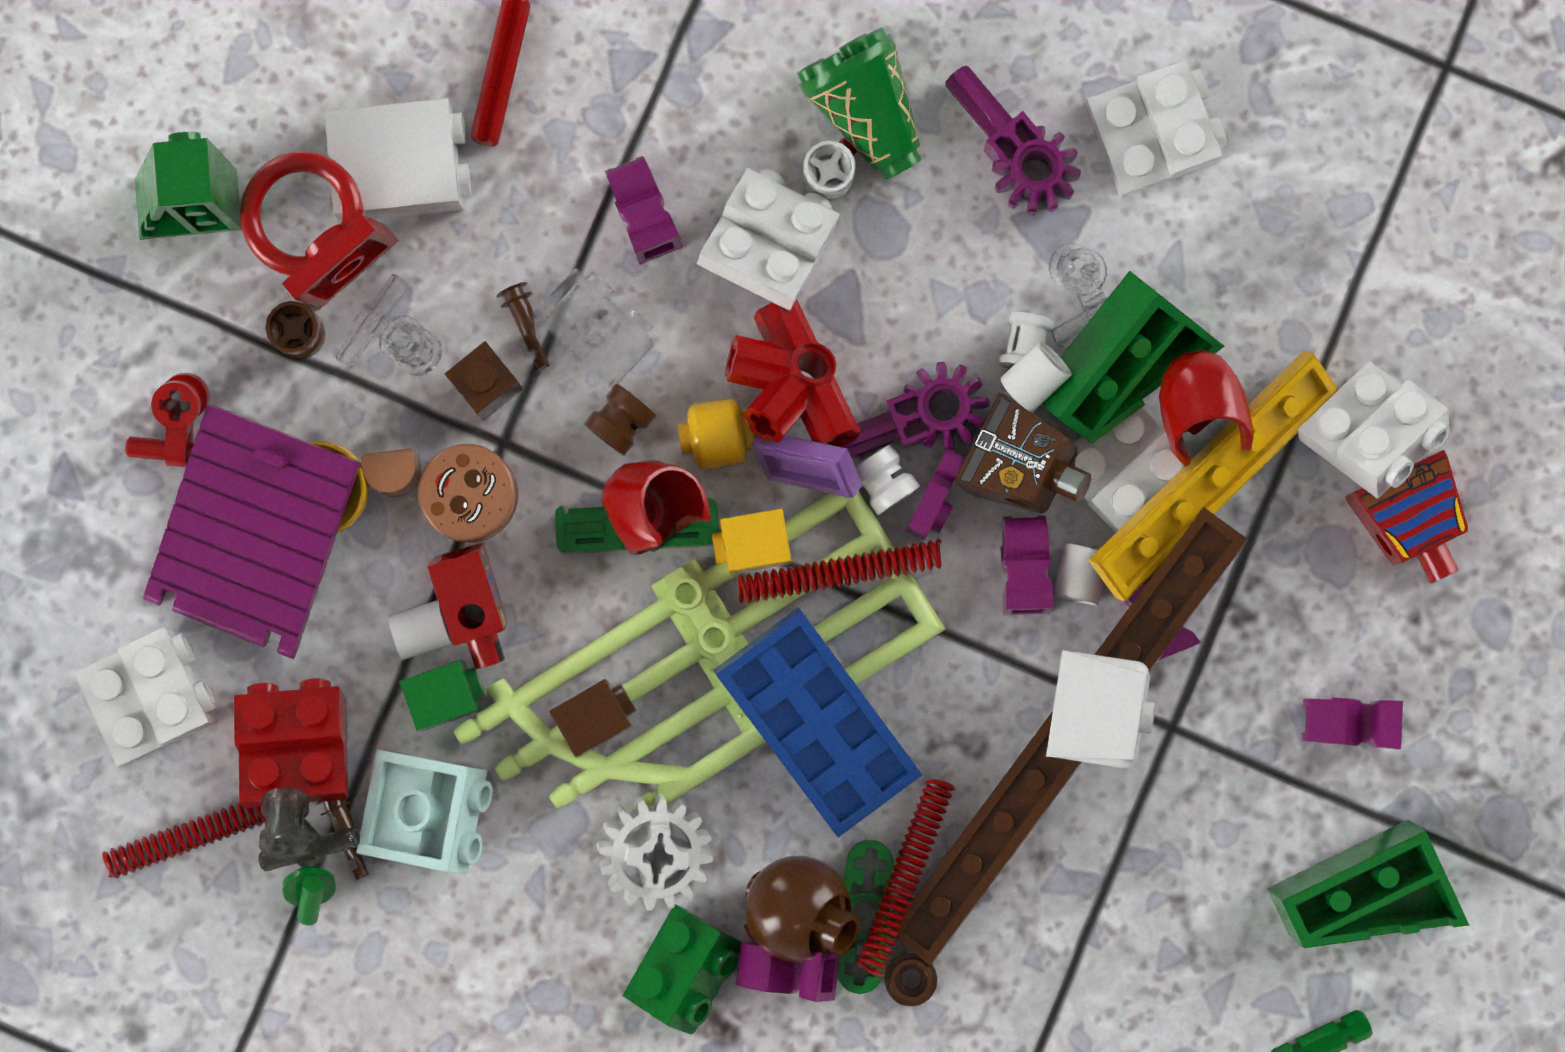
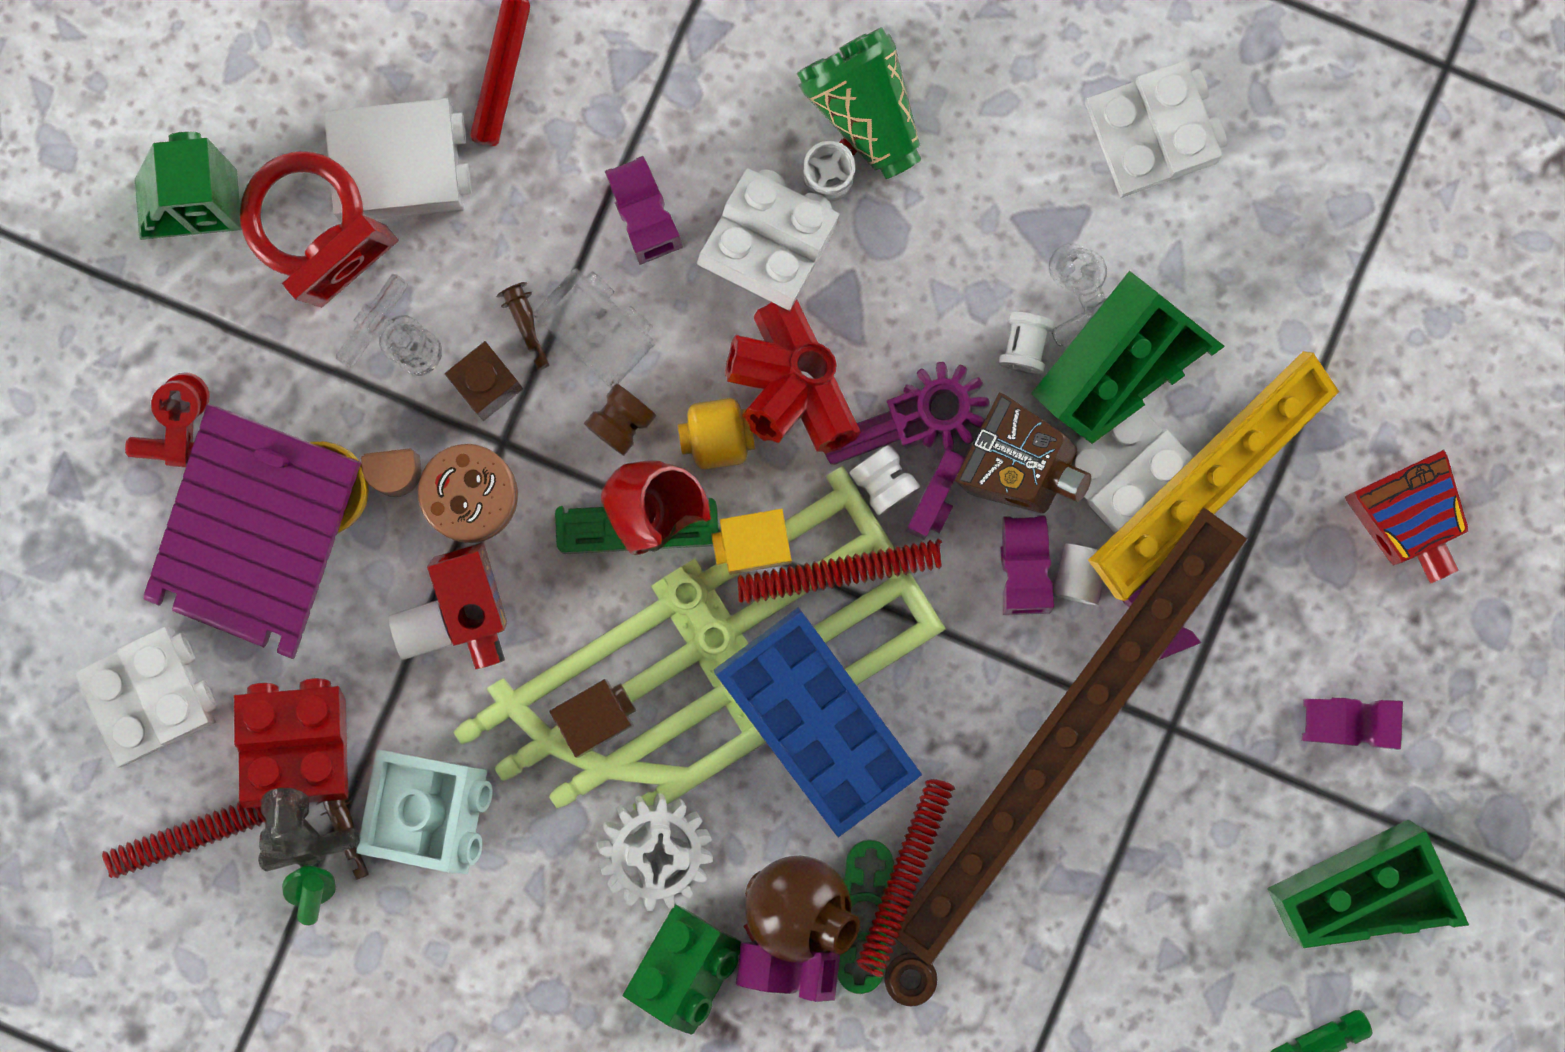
(287, 324): reddish brown wheel -> none
(443, 694): green brick -> none
(808, 465): medium lavender tile -> none
(1015, 143): magenta gear -> none
(1035, 376): white beam -> none
(1100, 710): white torso -> none
(1197, 392): red piece -> none
(1376, 429): white plate -> none

